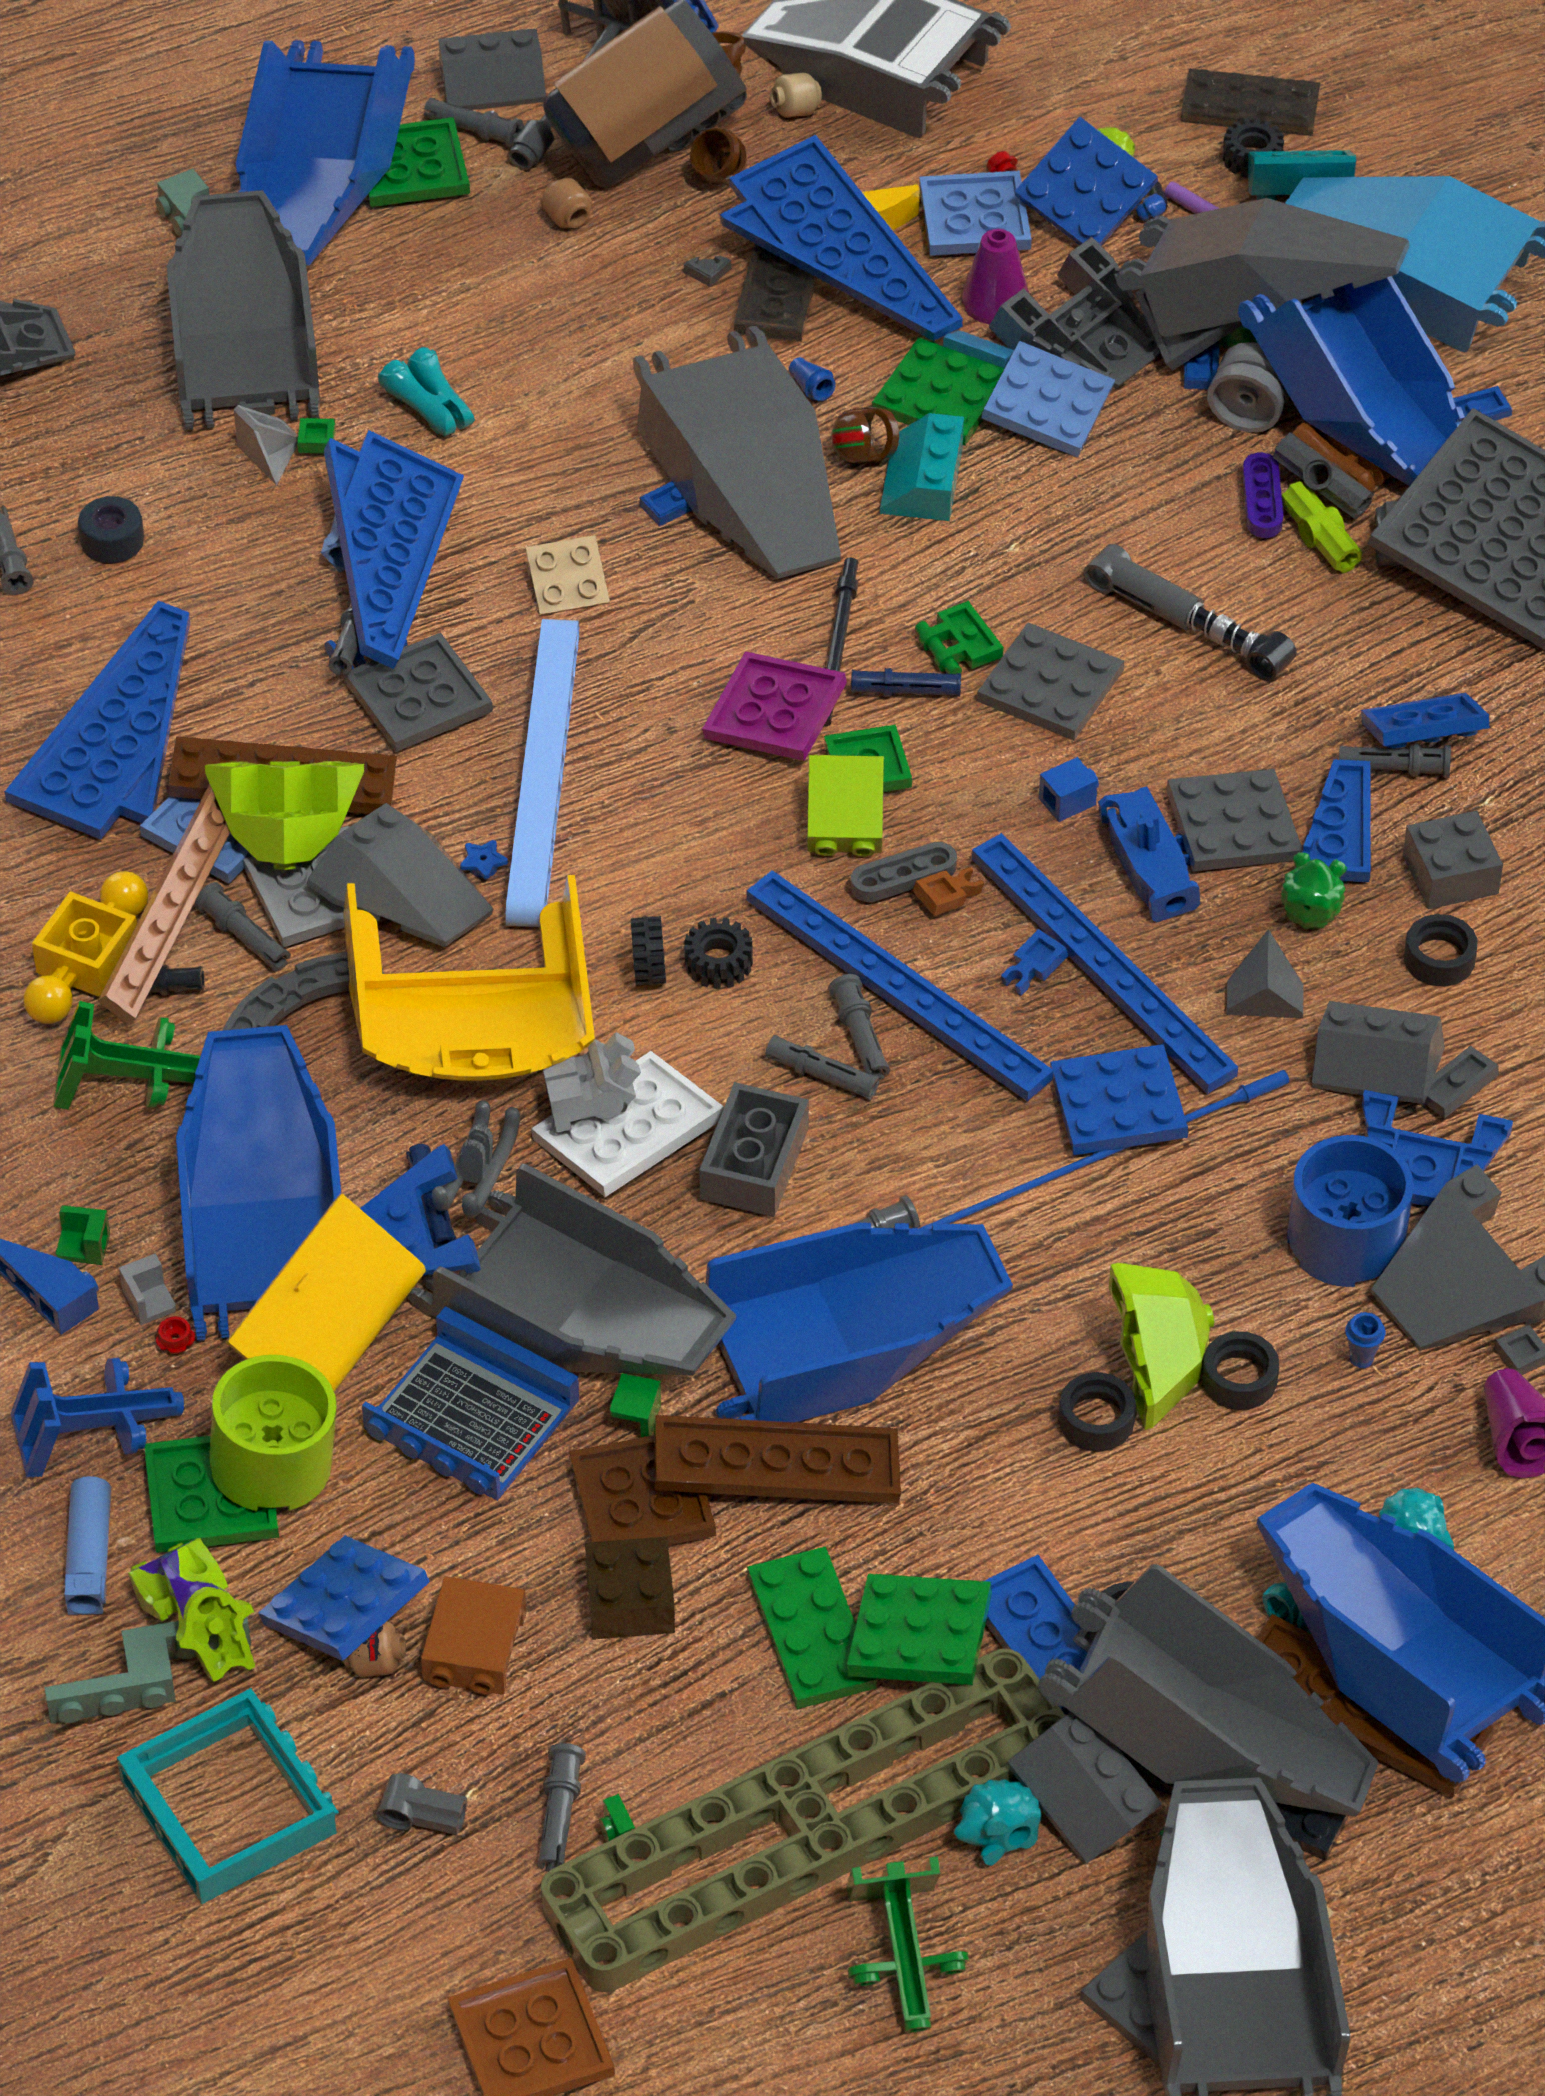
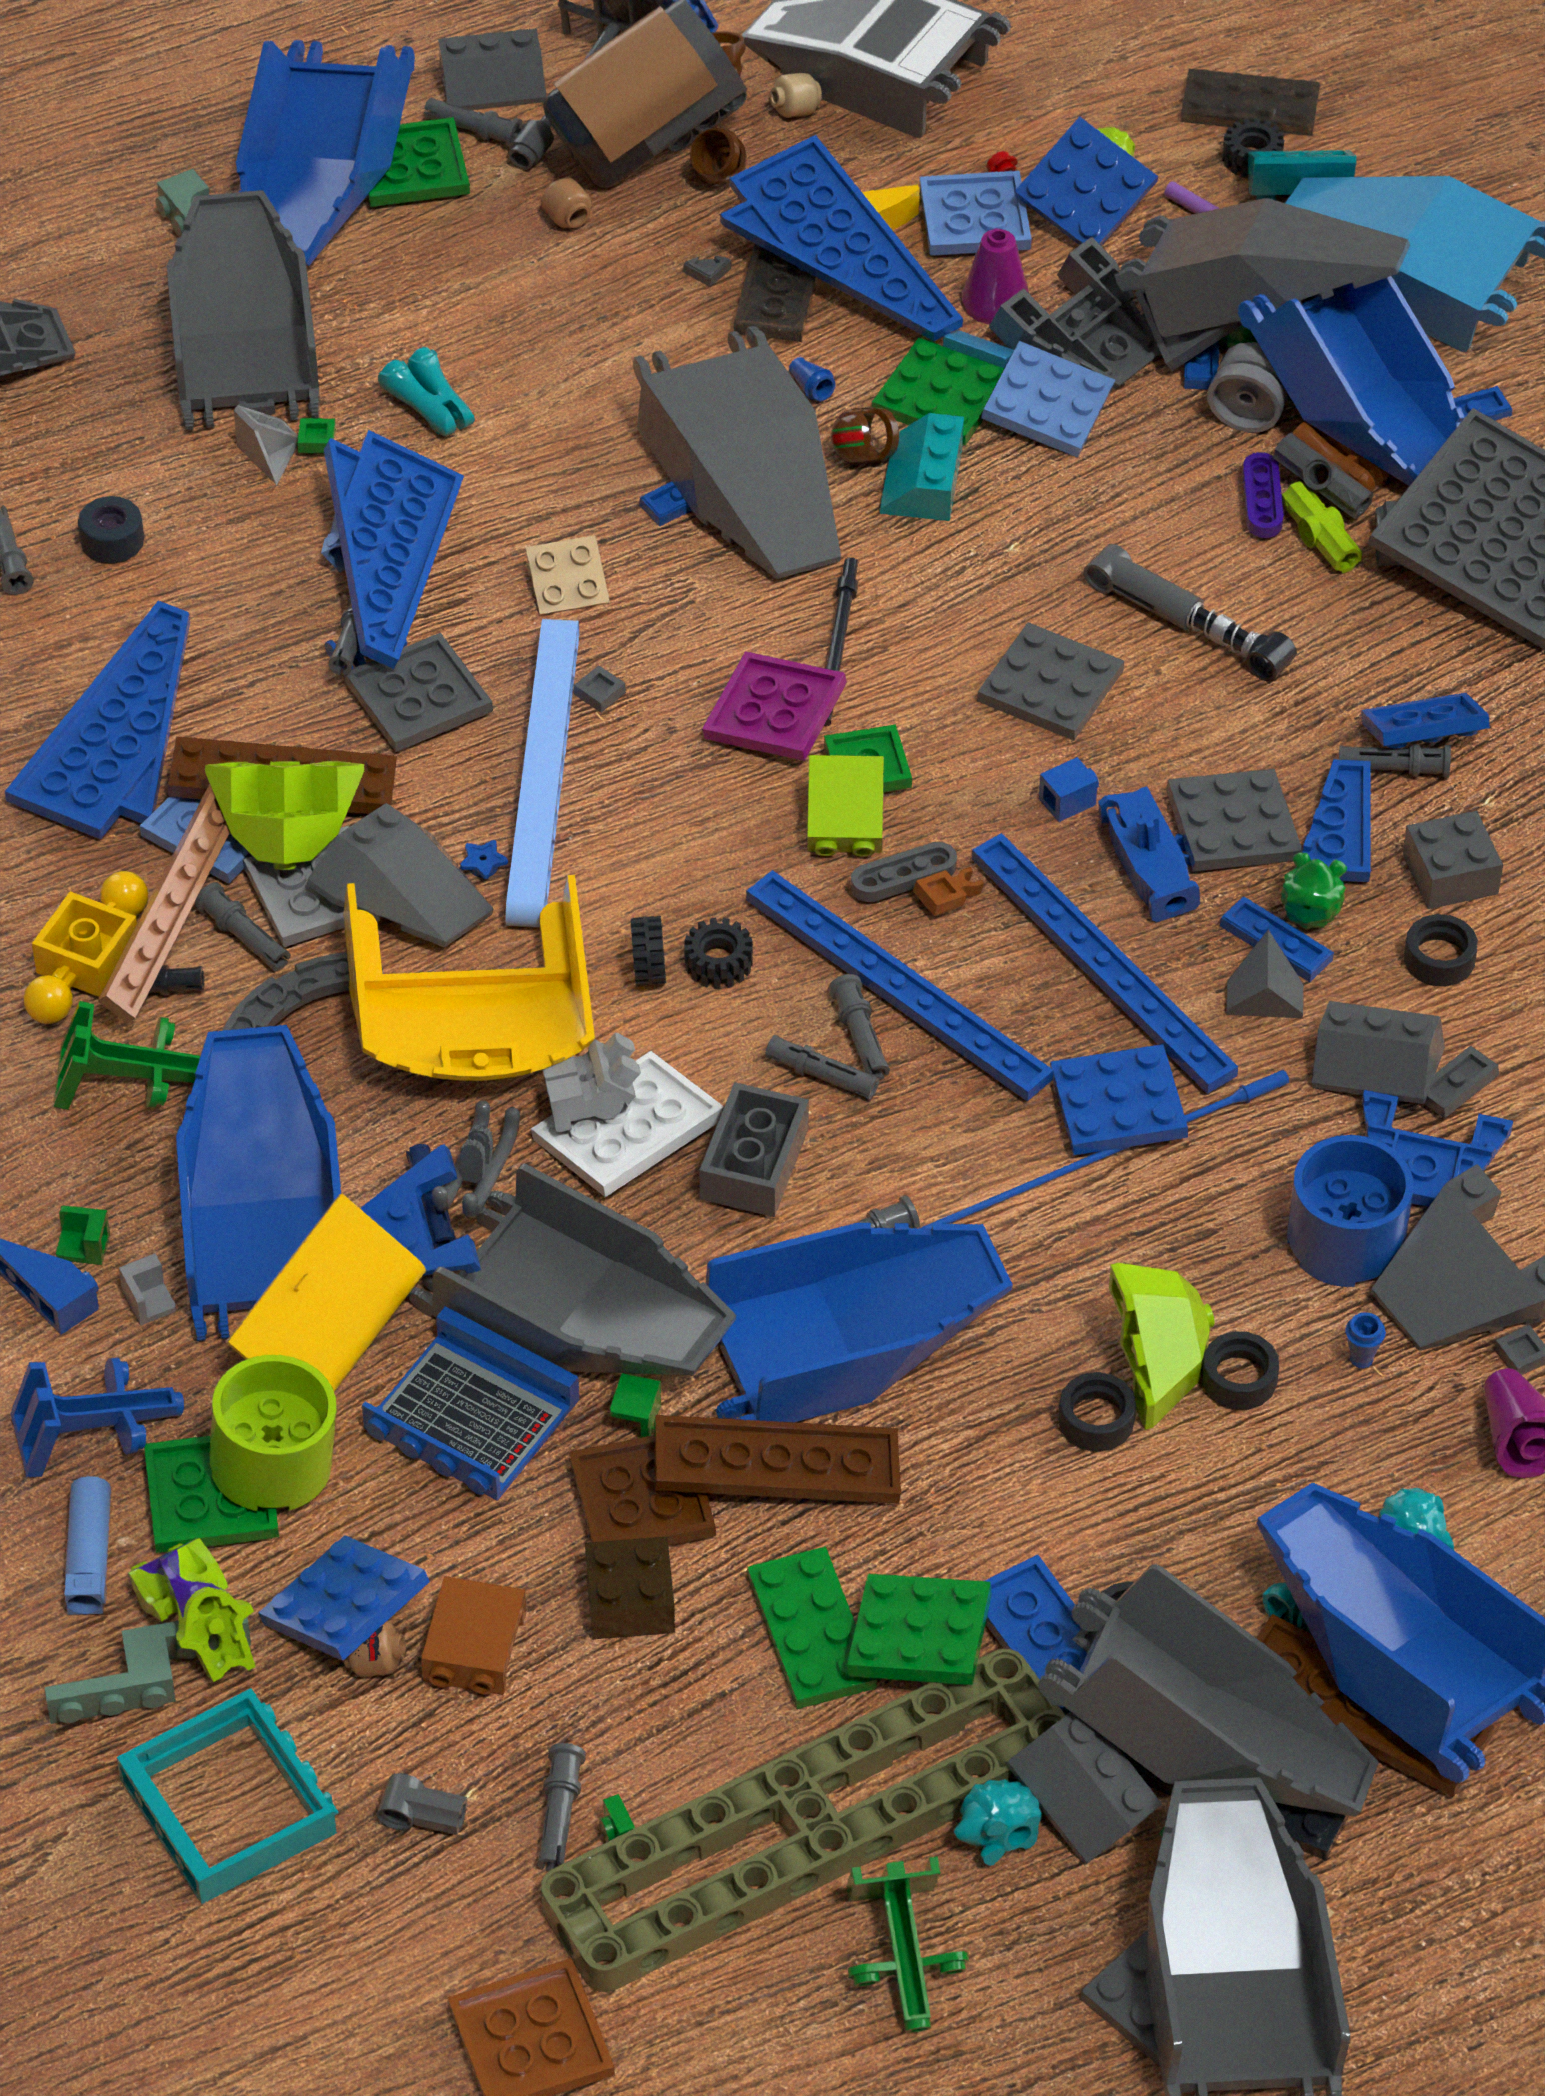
(175, 1327): red plate -> none
(599, 689): none -> dark grey tile
(905, 683): dark blue pin -> none
(968, 634): green plate -> none
(1037, 958): blue plate -> none
(1154, 204): blue arm -> none
(1252, 921): none -> blue tile

